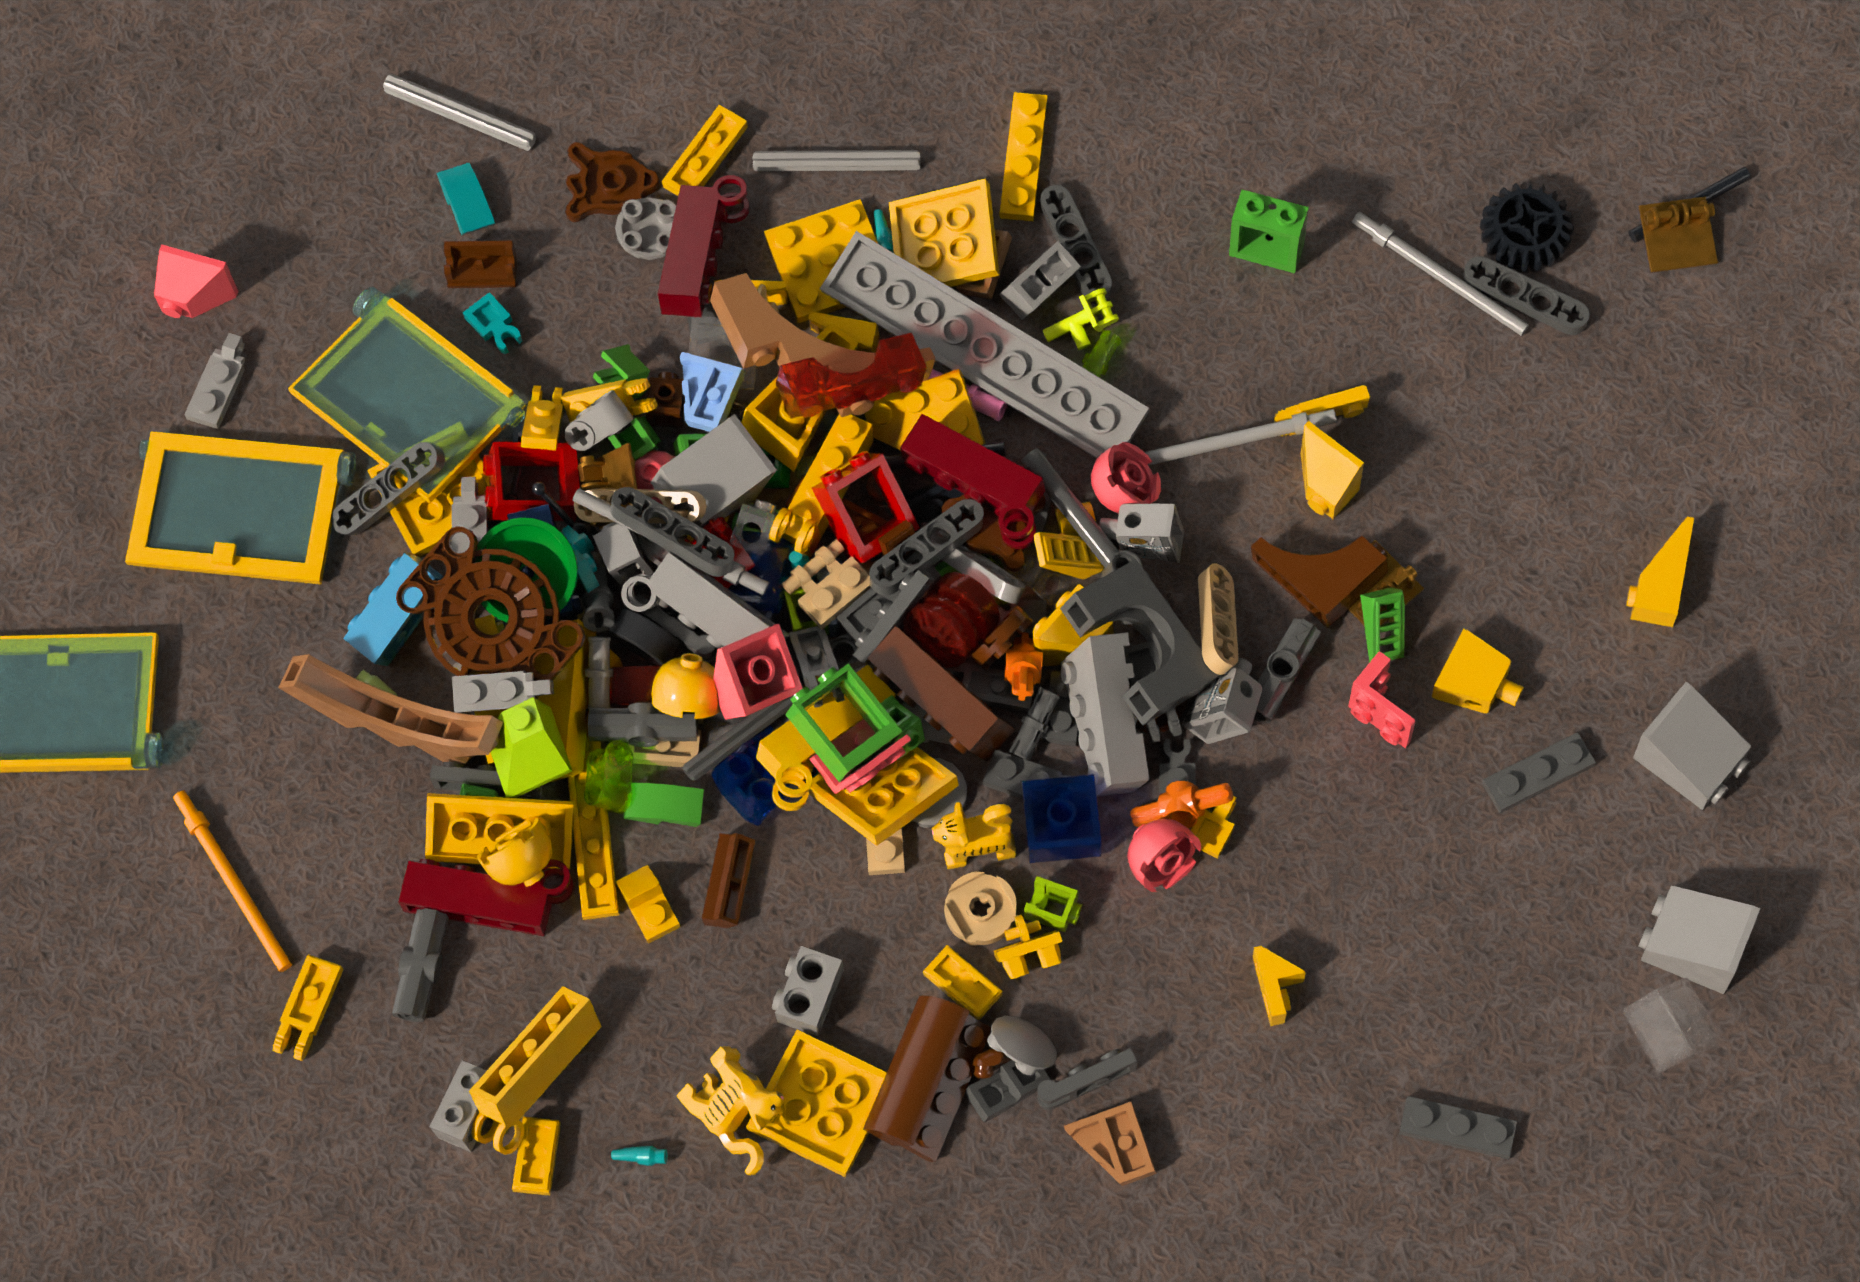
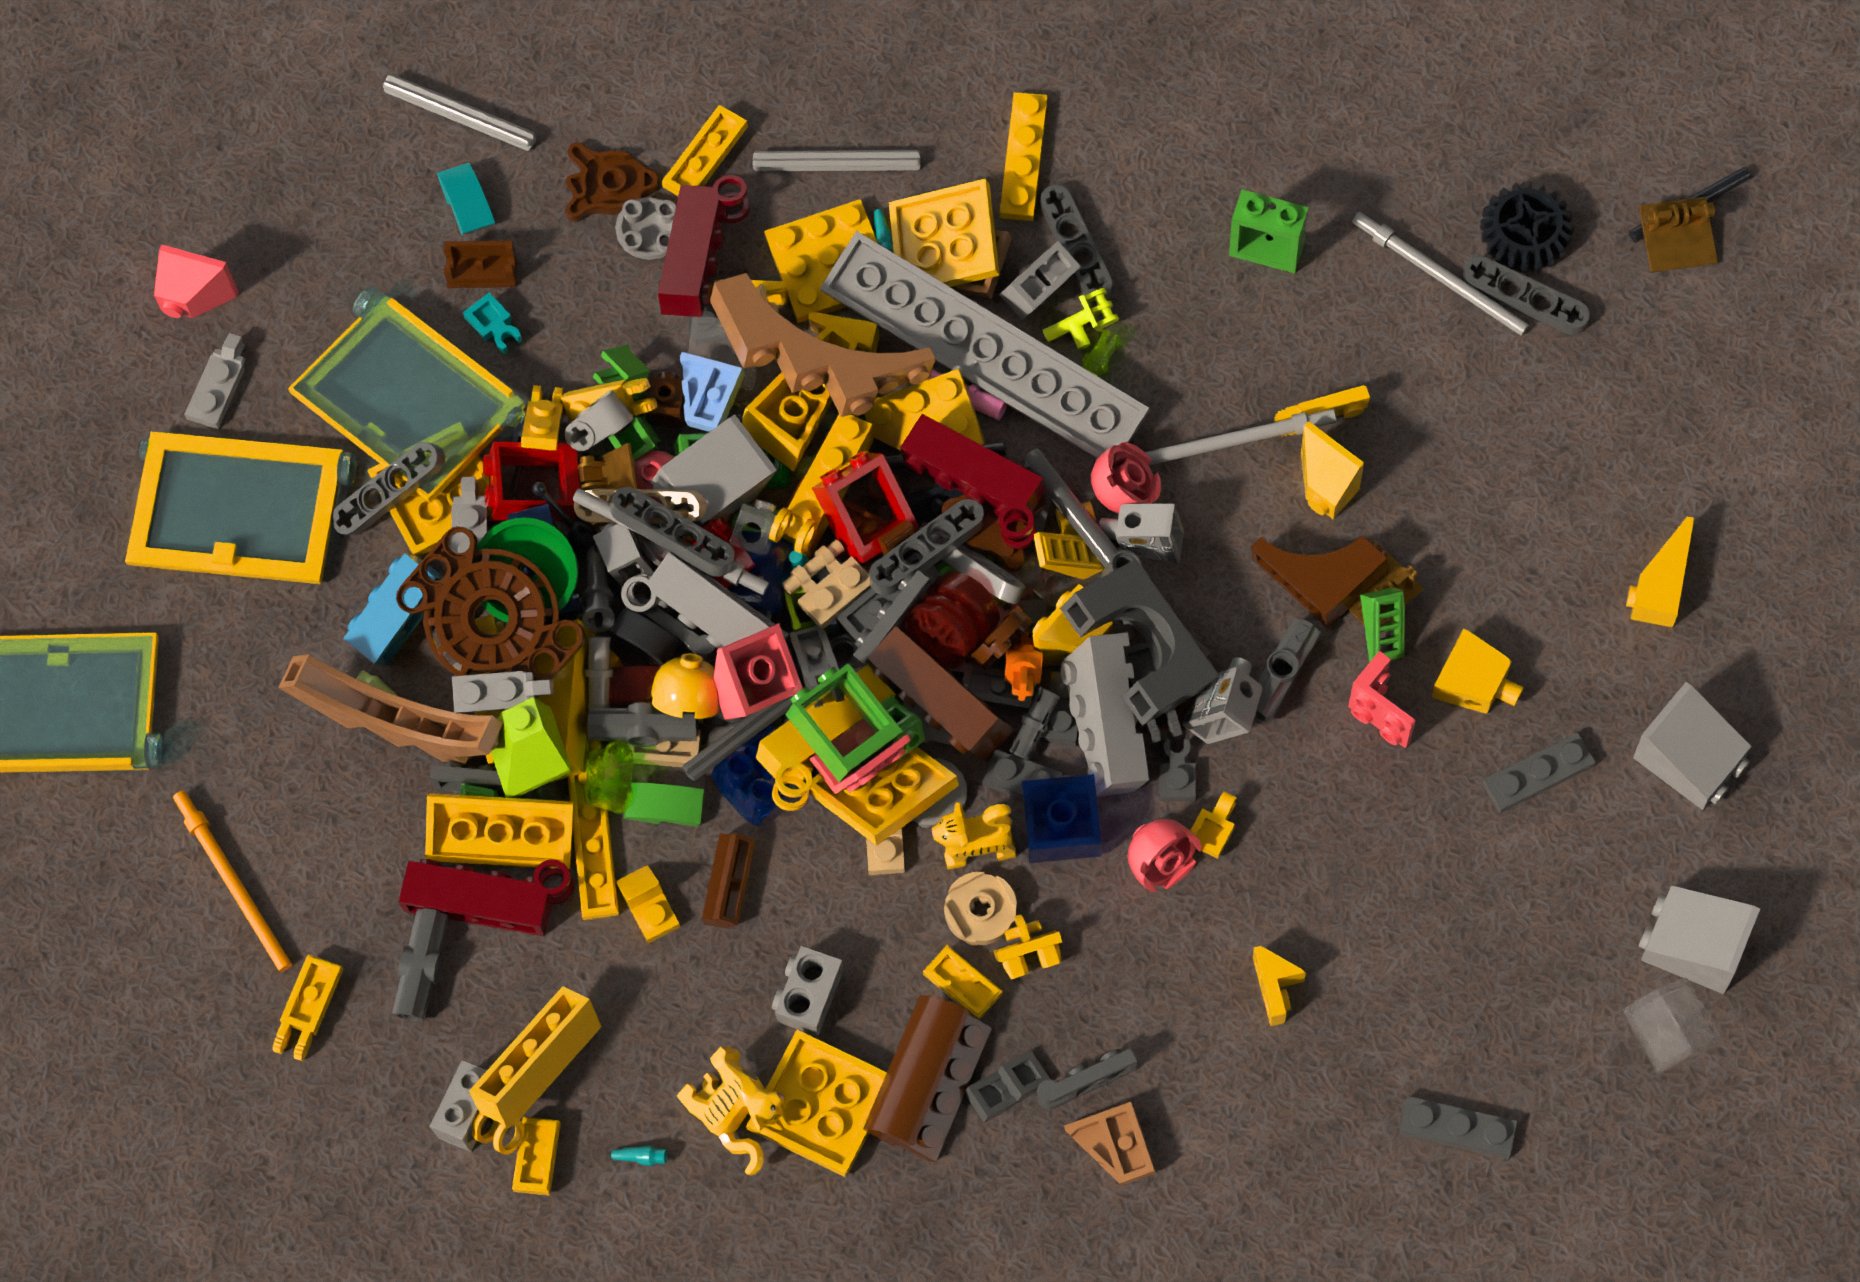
(518, 854): yellow cylinder -> none
(586, 563): teal slope -> none
(812, 388): clear red arch -> none
(986, 1060): reddish brown arm -> none
(1022, 1043): light grey dish -> none
(1048, 890): lime window -> none
(1182, 803): orange axle -> none
(1218, 619): tan beam -> none

